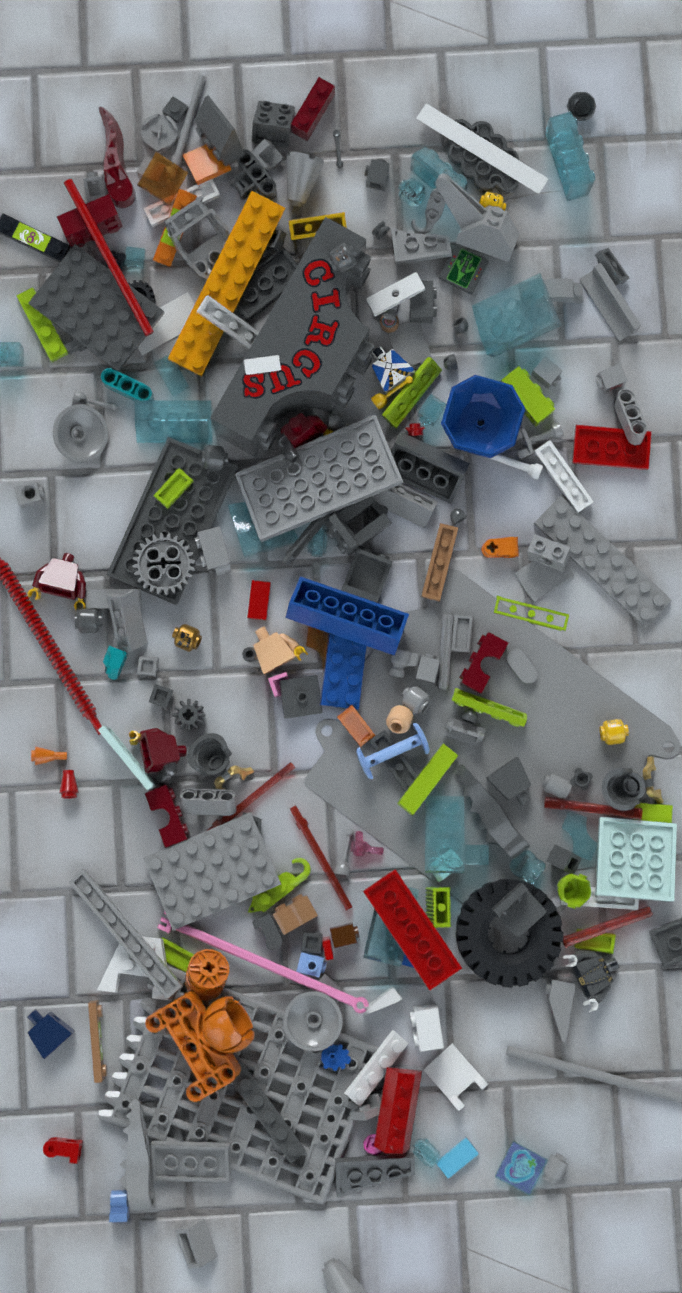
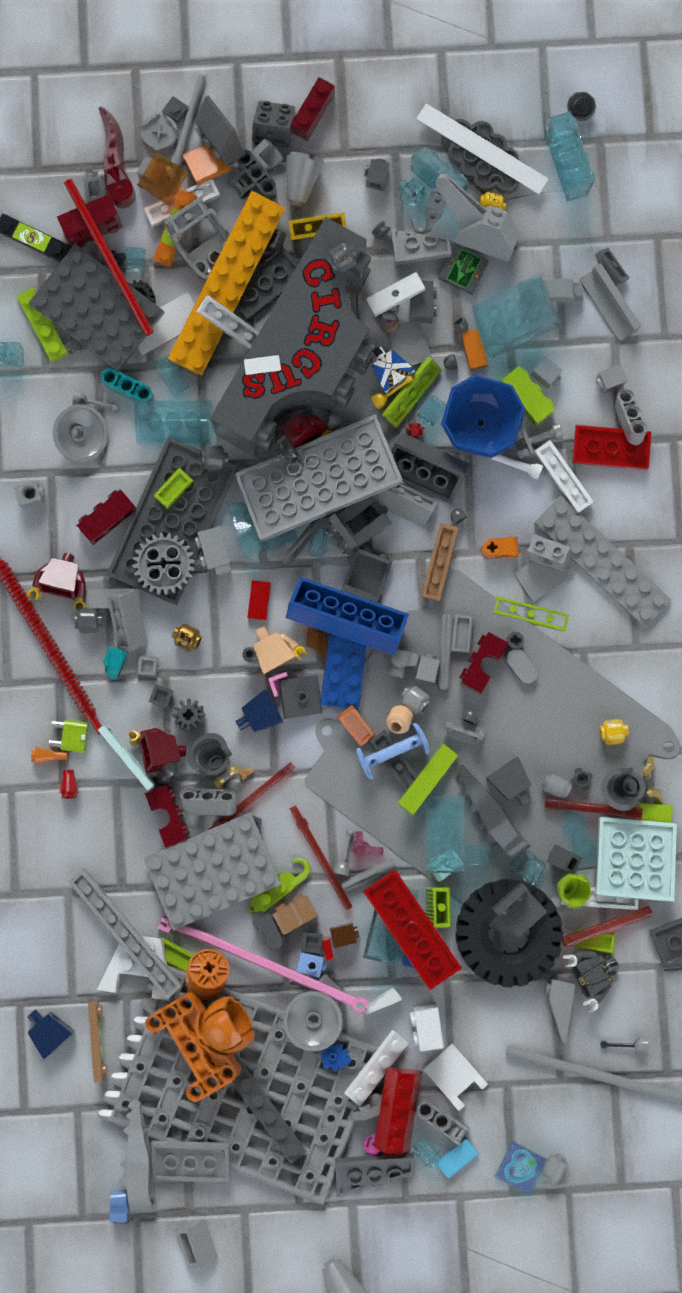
(63, 1147): red leg -> none
(73, 736): none -> lime piece
(106, 516): none -> dark red brick
(259, 713): none -> dark blue torso
(336, 134): dark grey hinge -> none
(368, 875): none -> light grey axle
(453, 1128): none -> light grey piece
(474, 349): none -> orange tile
(487, 706): lime plate -> none
(518, 635): none -> dark grey bush
(640, 1045): none -> hinge

